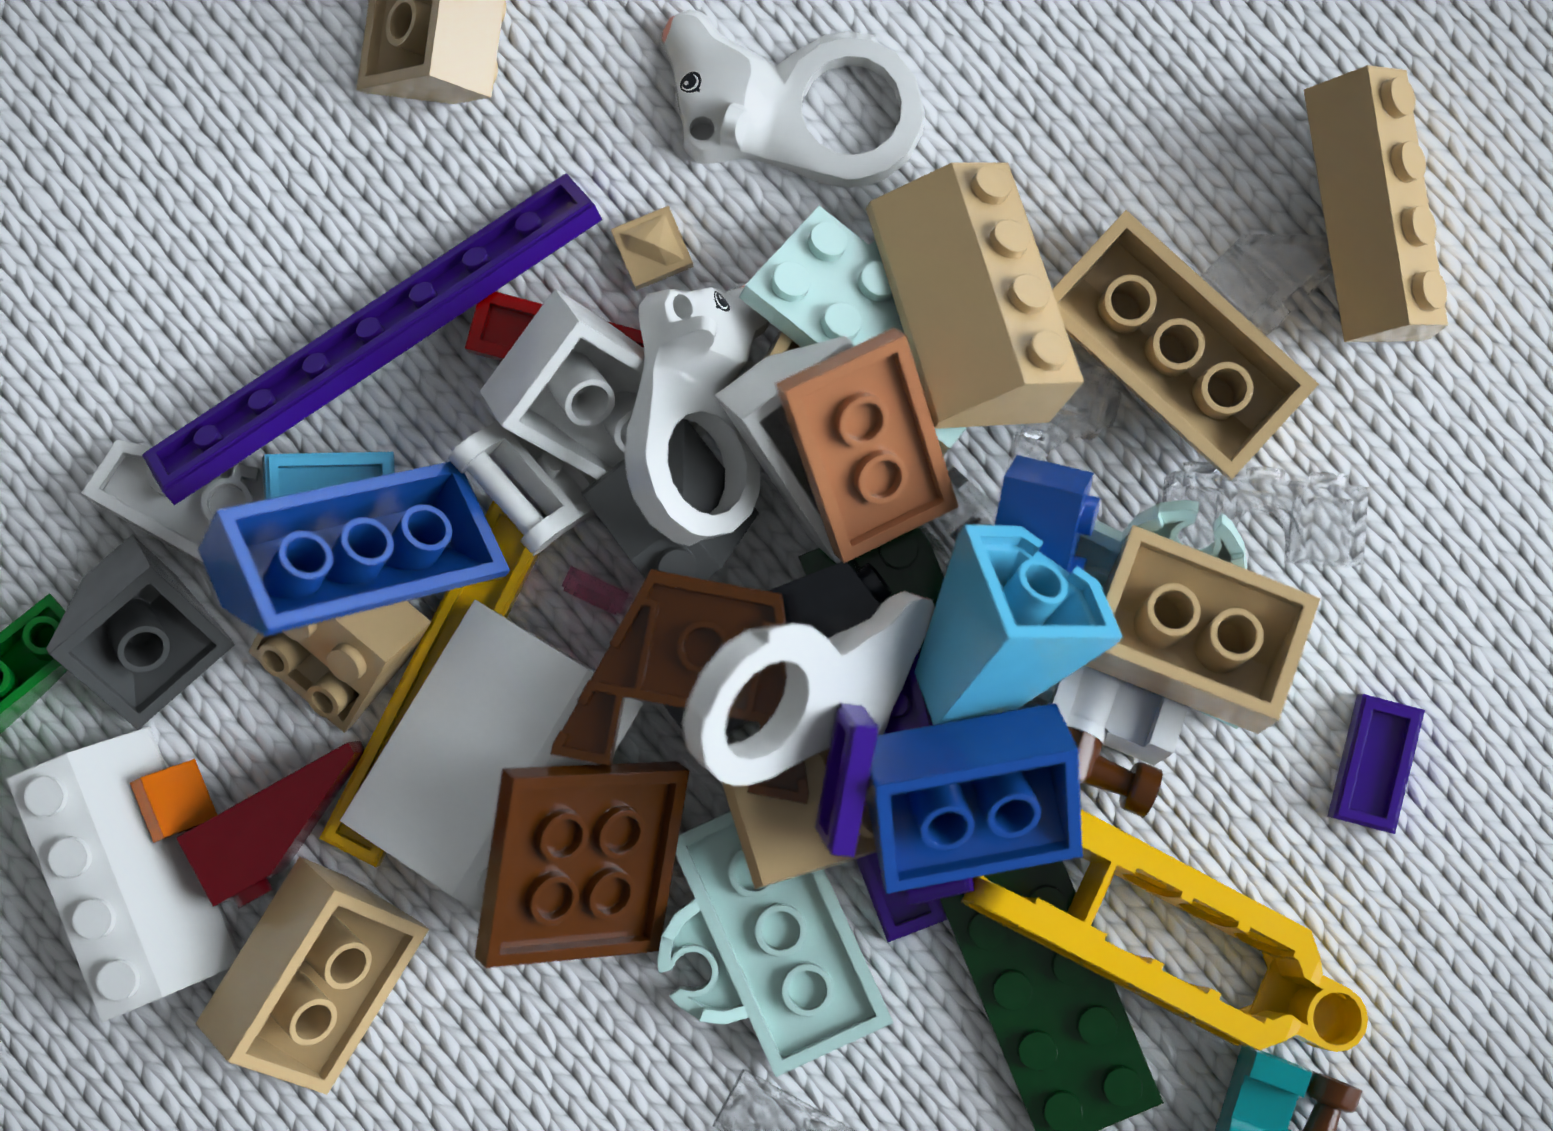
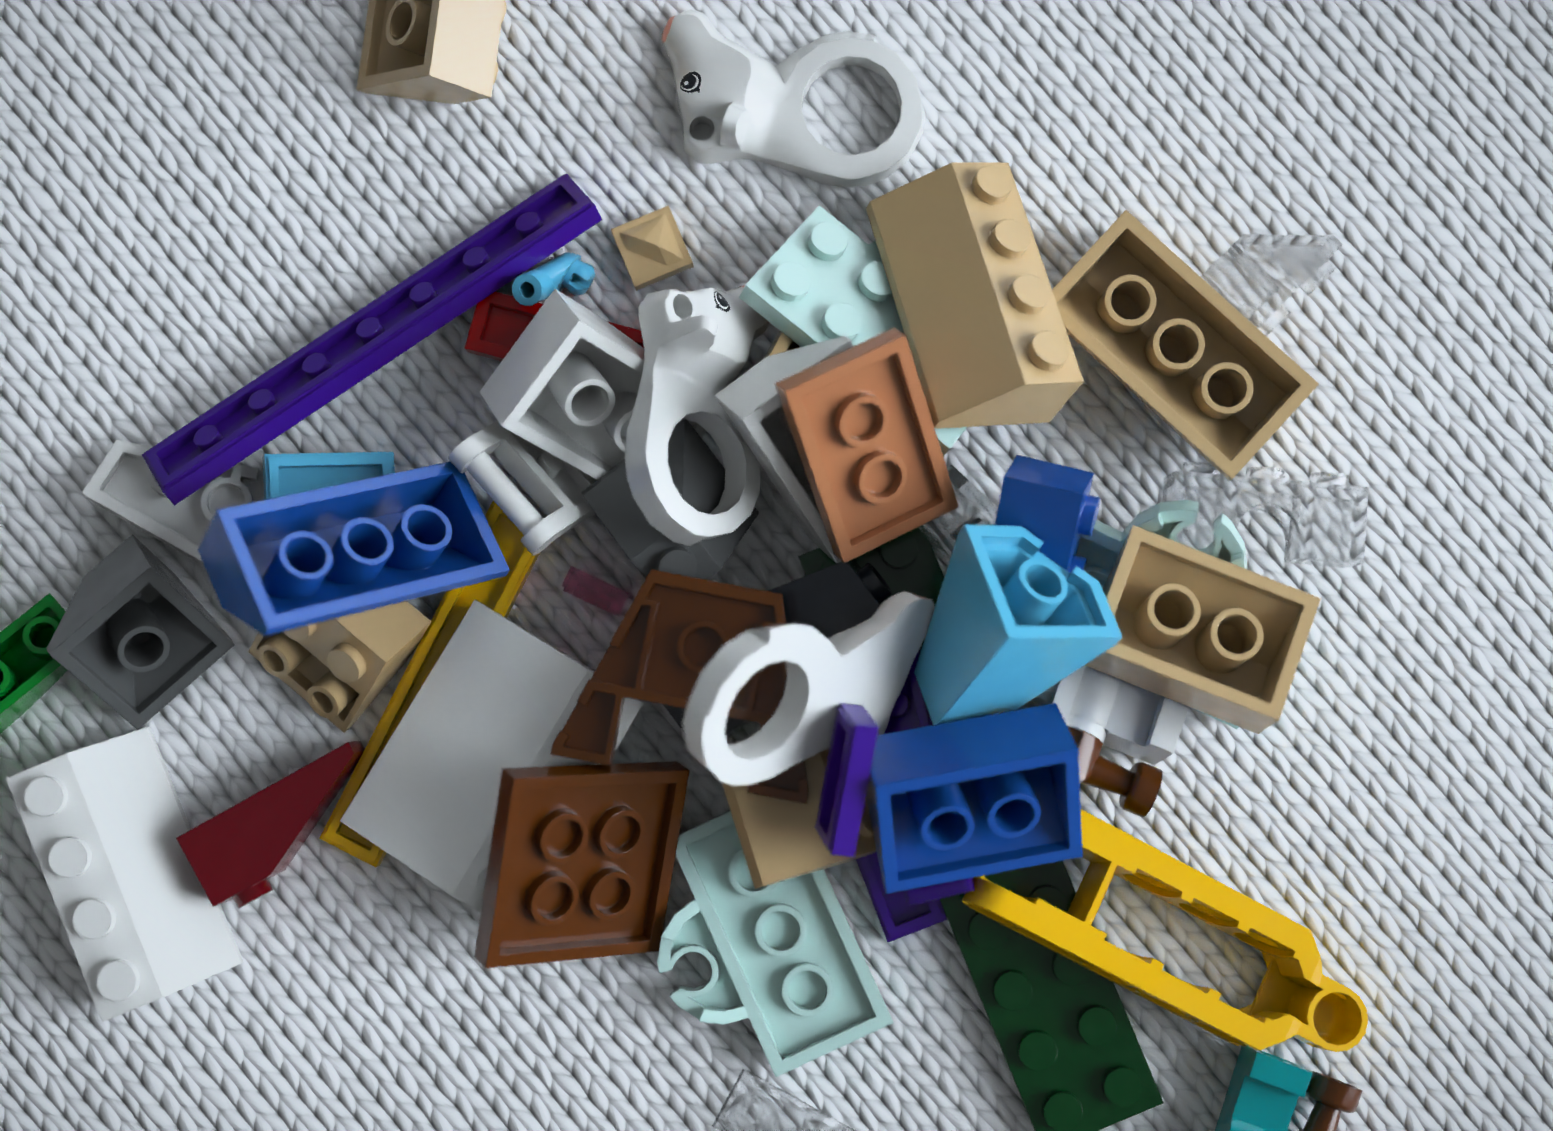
(173, 800): orange tile -> none
(310, 978): tan slope -> none
(561, 272): none -> medium azure arm
(1081, 417): clear arch -> none
(1376, 206): tan slope -> none
(1376, 763): dark purple tile -> none

